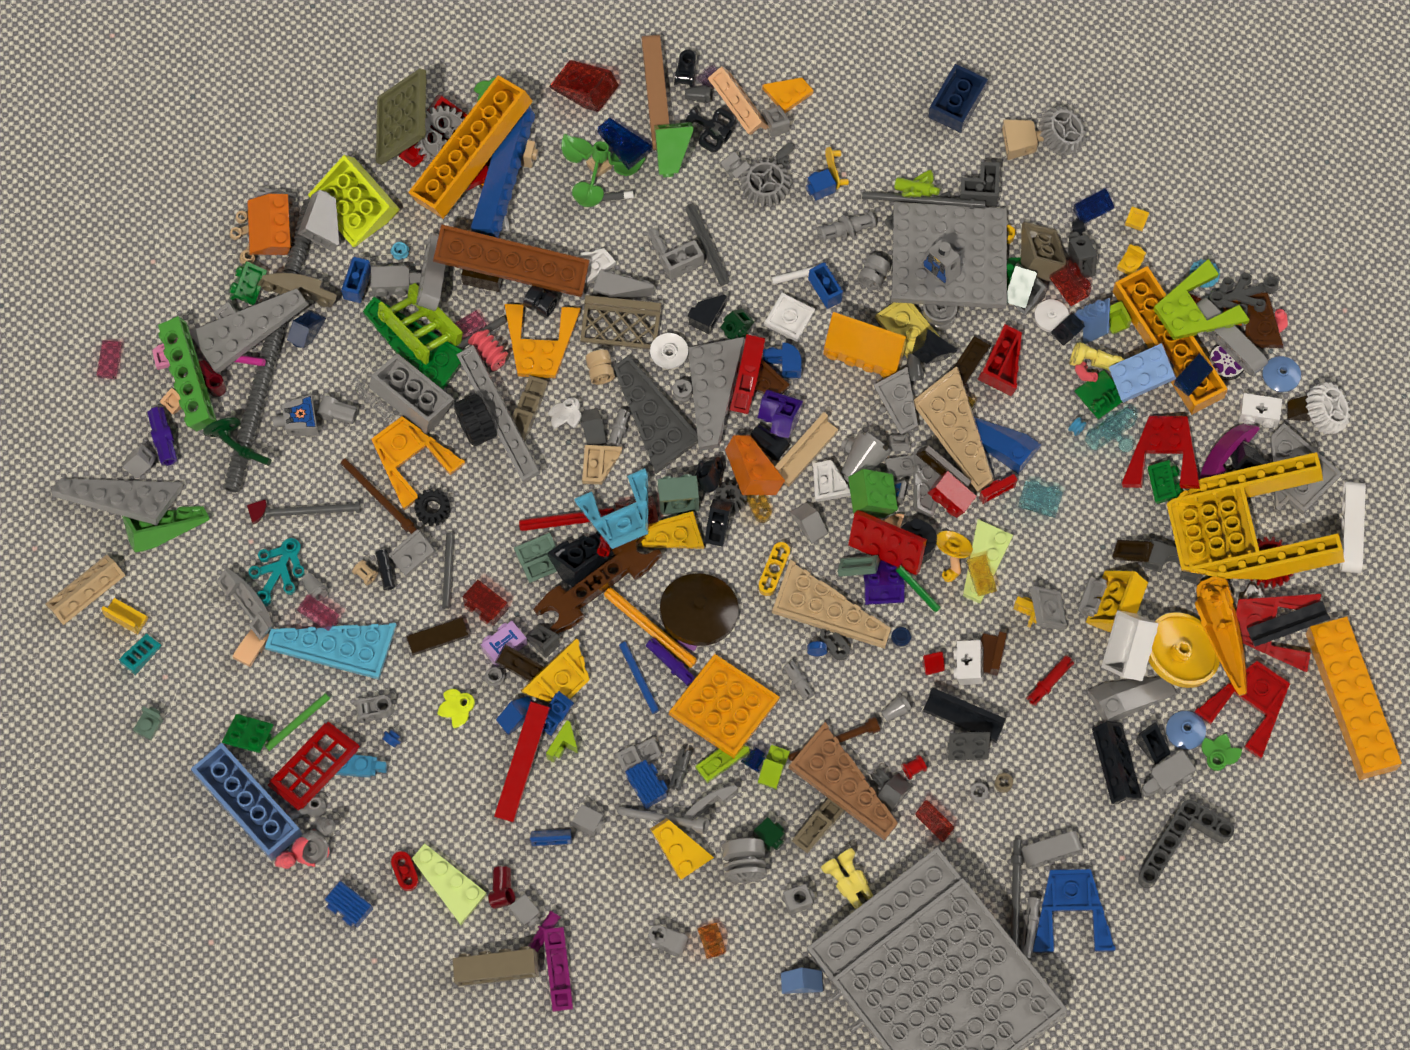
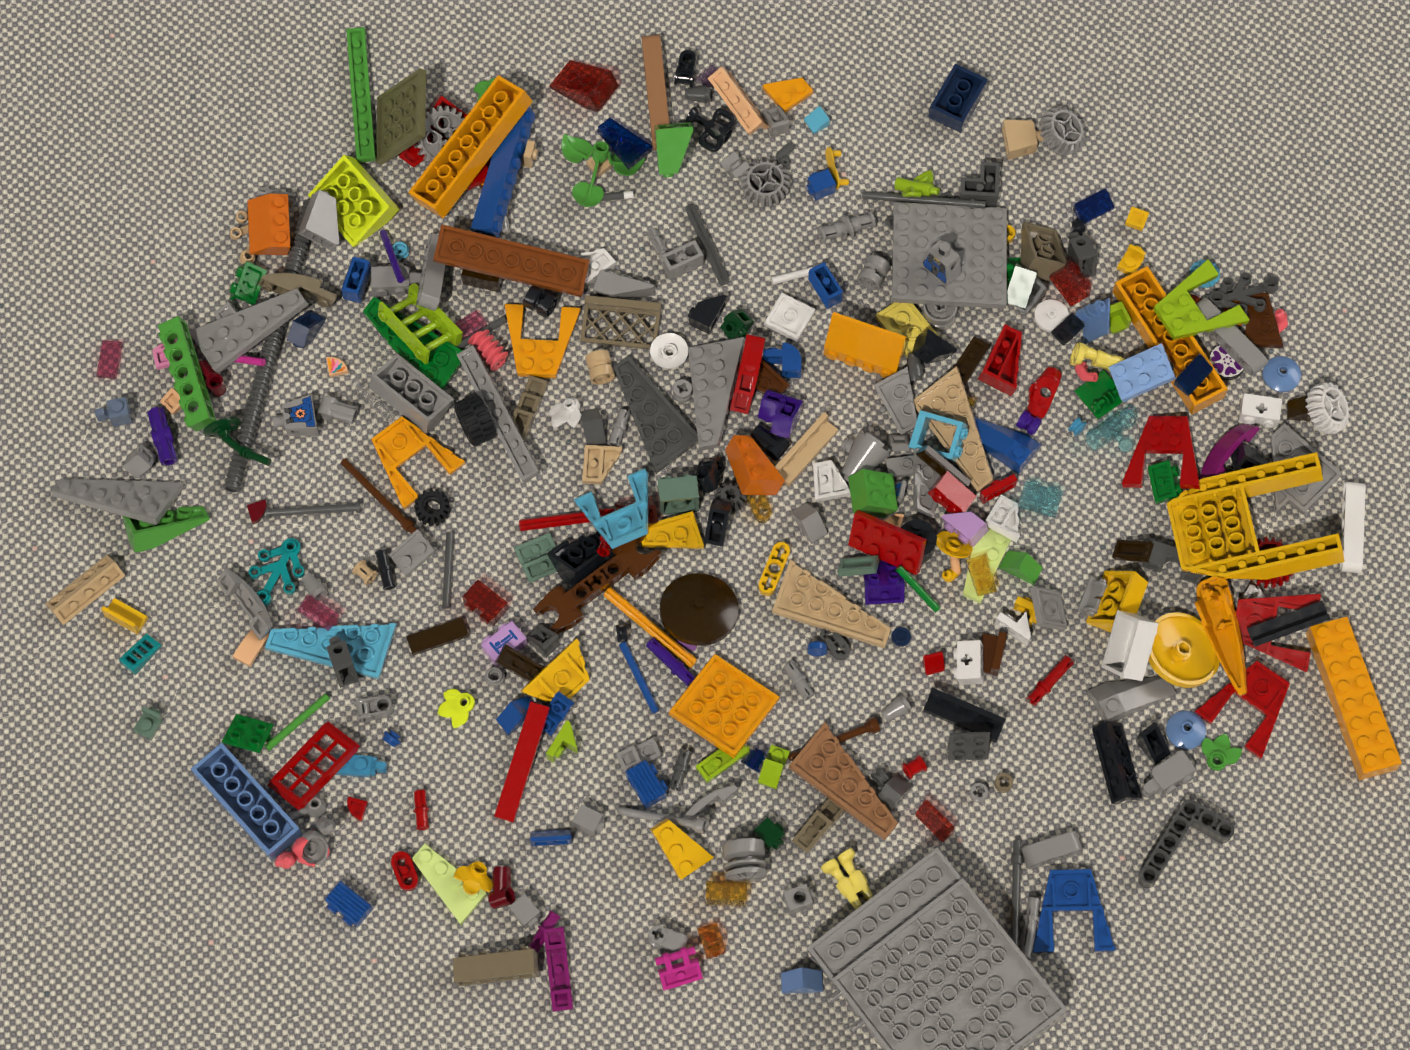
(117, 412): none -> sand blue brick
(336, 367): none -> tile
(341, 662): none -> dark grey torso
(357, 807): none -> red tile
(360, 95): none -> bright green plate
(391, 255): none -> dark purple bar
(421, 810): none -> red axle
(474, 878): none -> yellow plate
(621, 633): none -> black bush
(680, 973): none -> dark pink plate
(726, 893): none -> clear yellow brick
(817, 120): none -> medium azure slope
(921, 428): none -> medium azure window
(966, 526): none -> lavender slope
(1004, 518): none -> white wing
(1017, 630): none -> white slope
(1021, 565): none -> bright green slope
(1029, 423): none -> dark purple wheel
(1039, 405): none -> red piece

